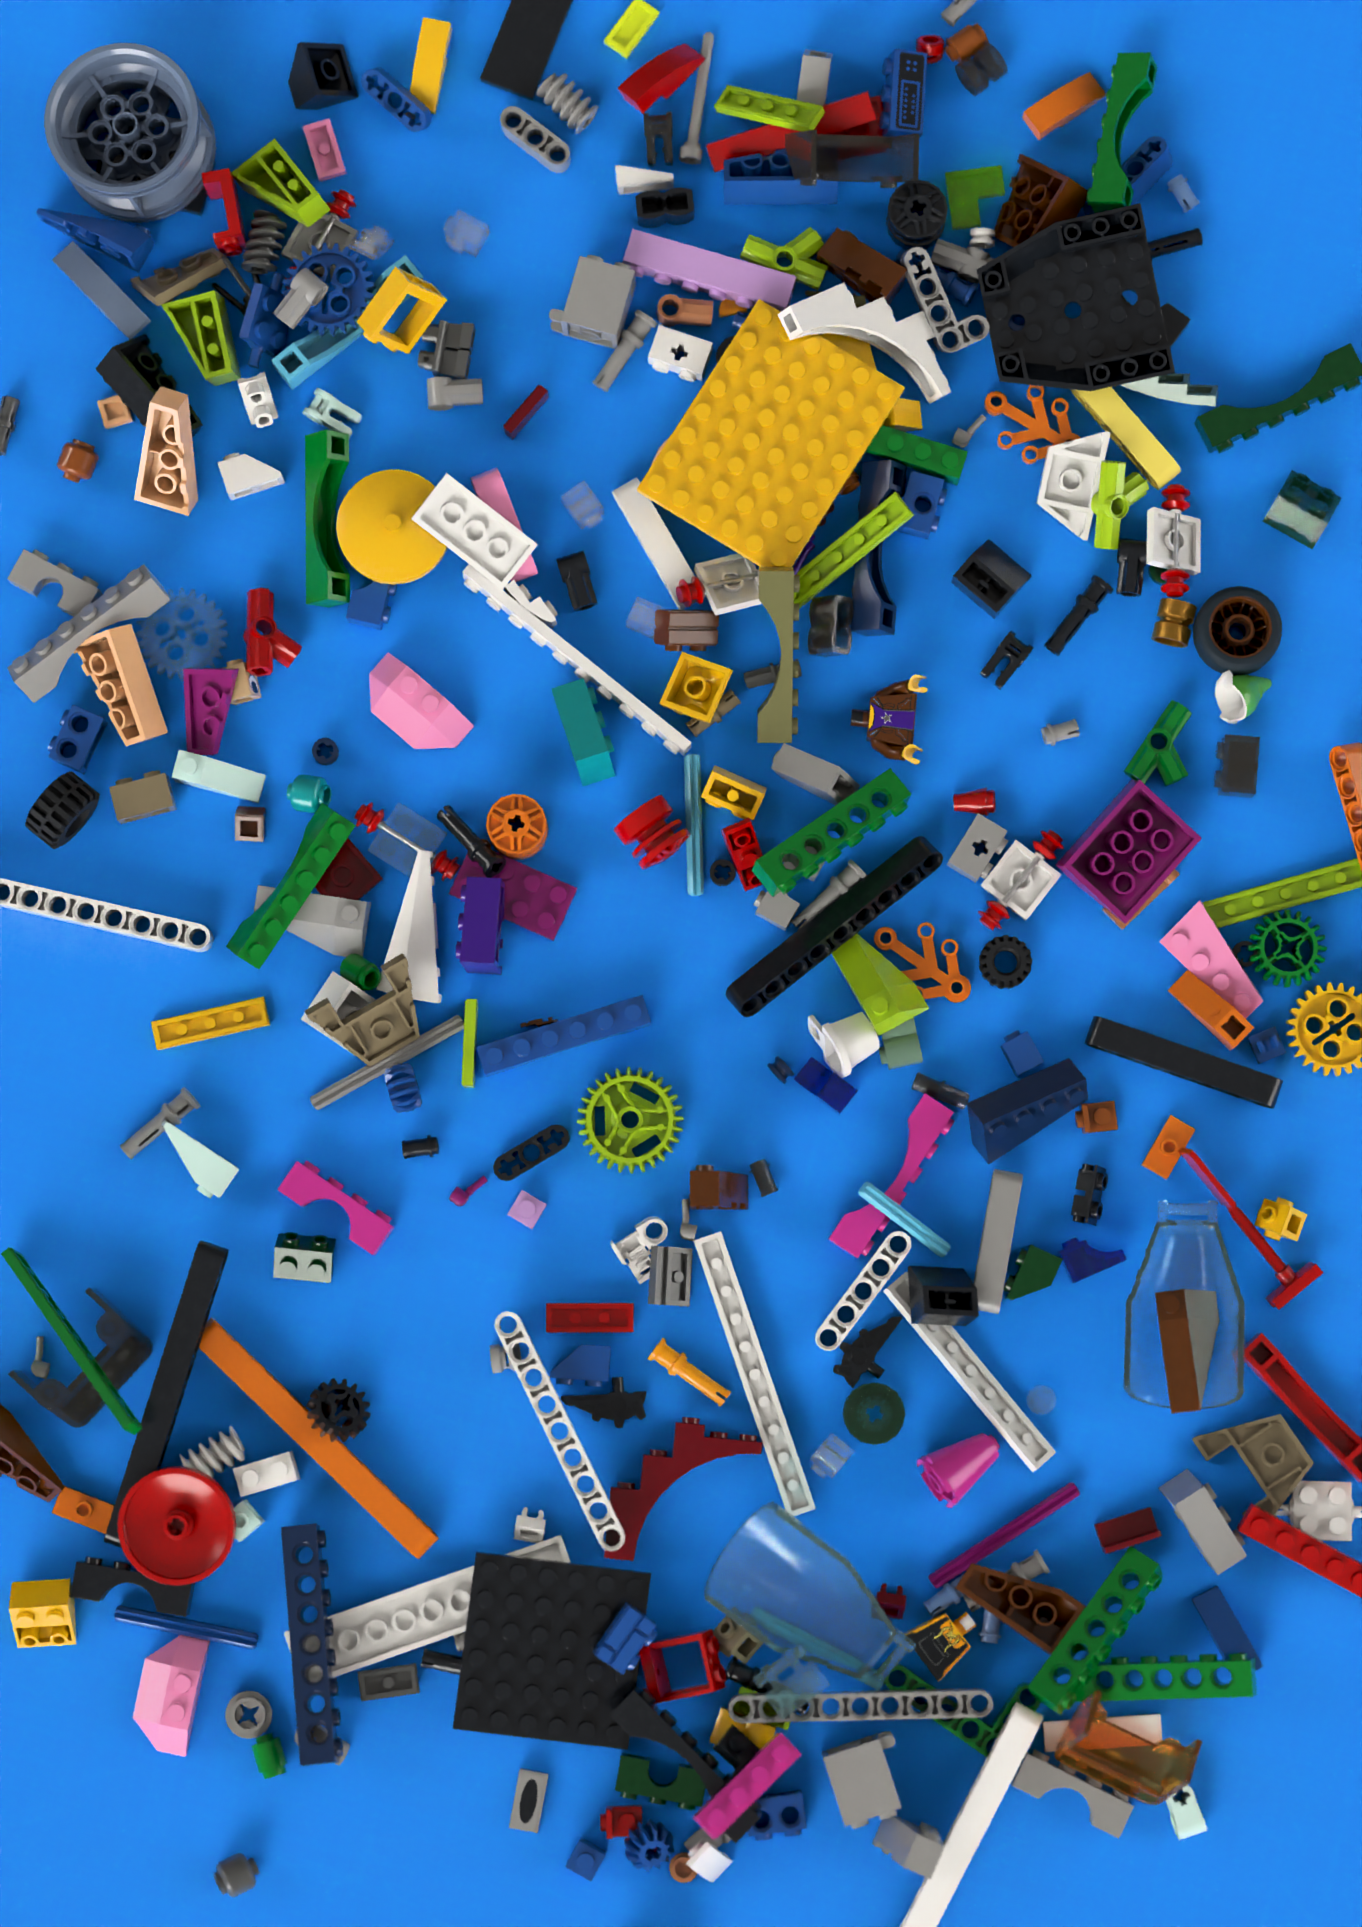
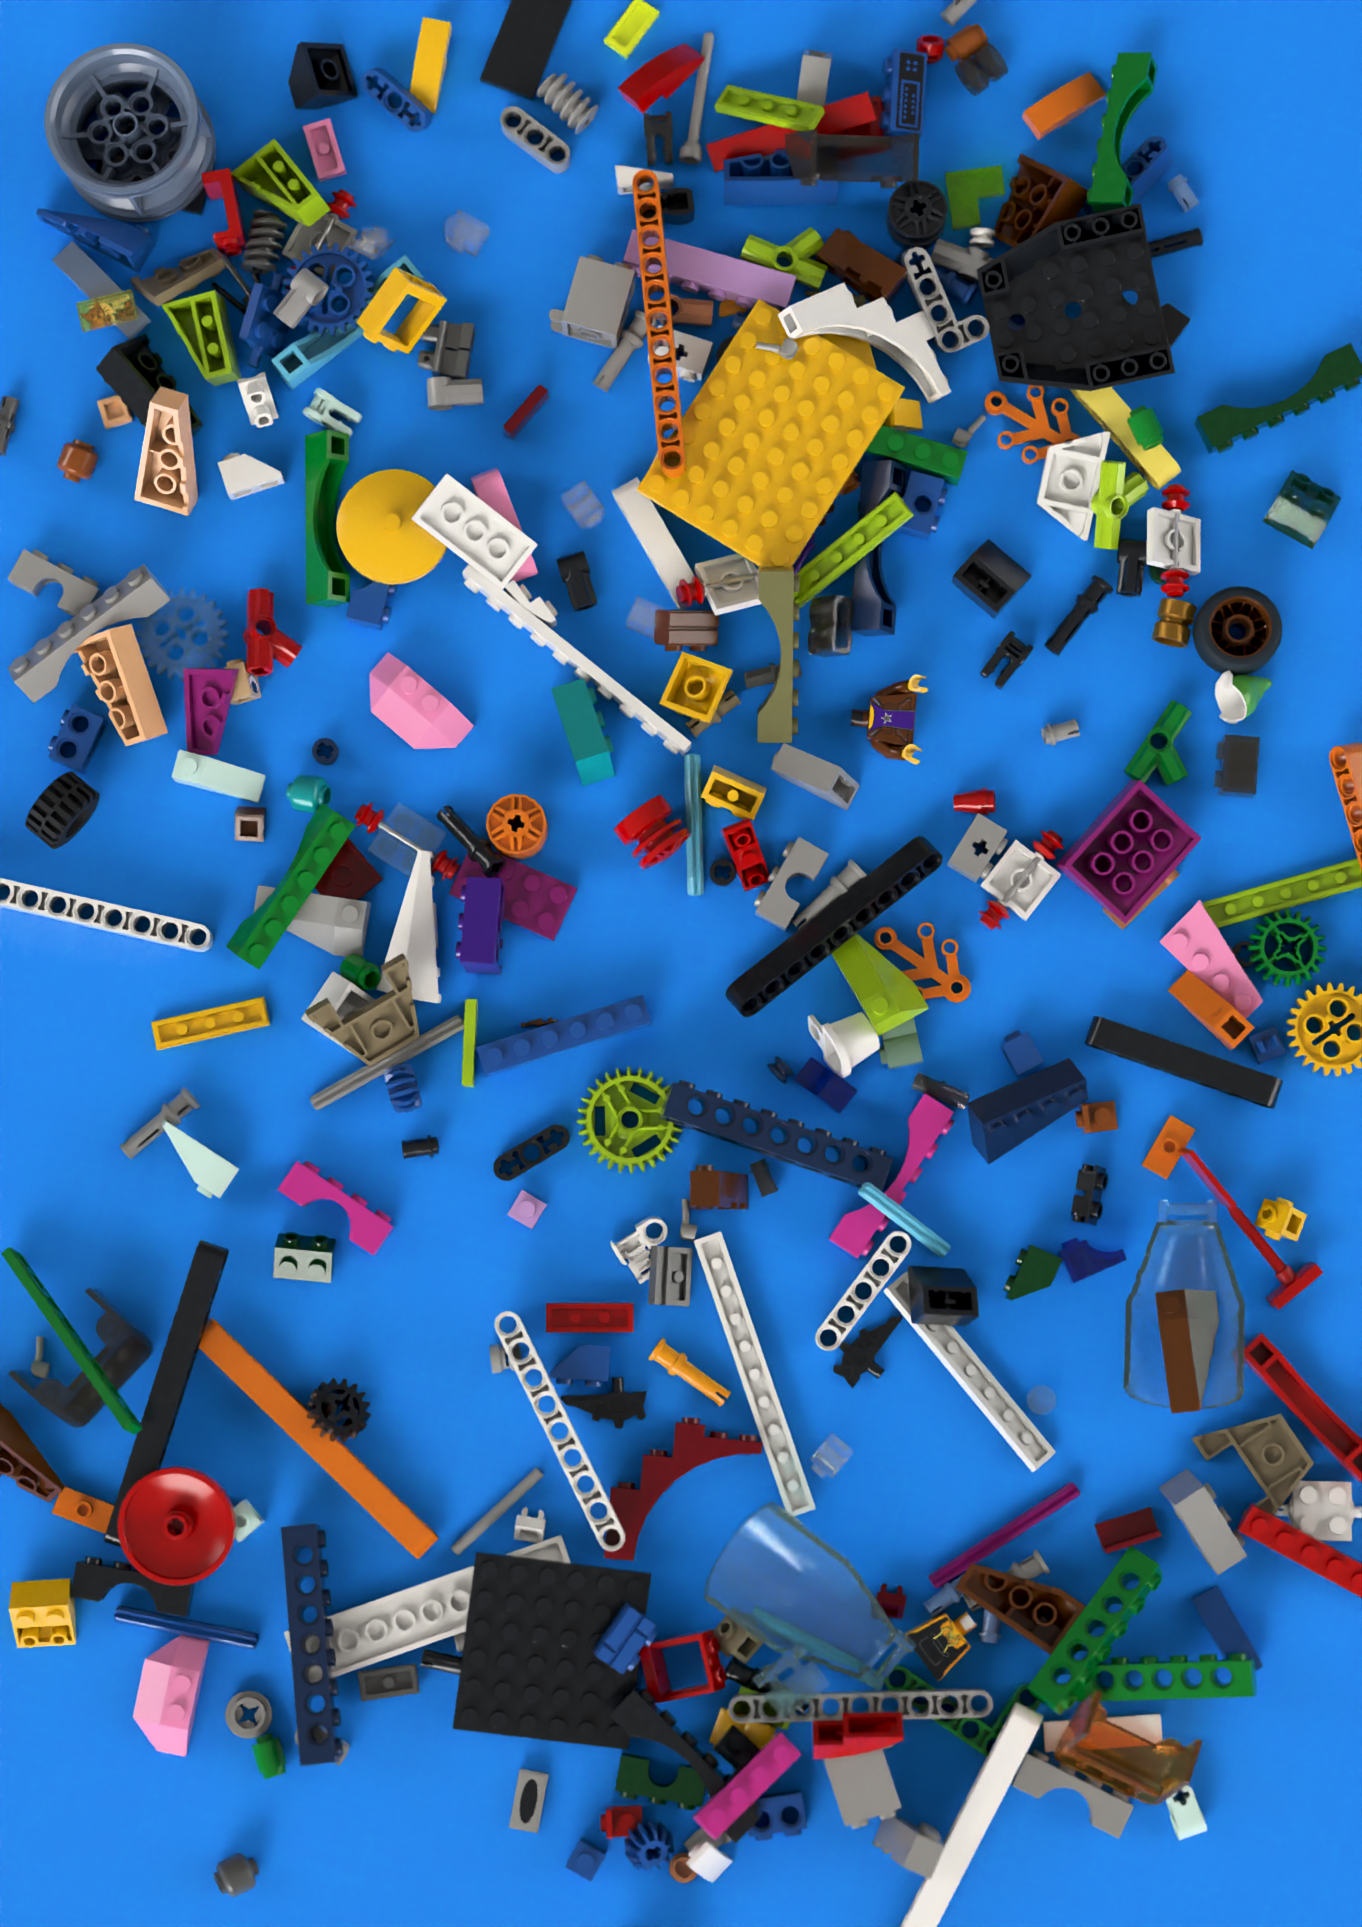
(107, 310): none -> clear yellow tile
(142, 797): dark tan brick -> none
(216, 1454): white piece -> none
(266, 1473): white brick -> none
(460, 1197): magenta hand -> none
(497, 1511): none -> light grey bar
(659, 310): none -> orange beam
(676, 1111): none -> dark blue brick
(787, 350): none -> light grey hand
(856, 1734): none -> red slope
(858, 1421): clear green wheel -> none
(884, 788): green brick -> none
(958, 1467): dark pink cone -> none
(997, 1239): light grey beam -> none
(1000, 979): black tyre -> none
(1145, 427): none -> green brick
(1176, 388): slope -> none

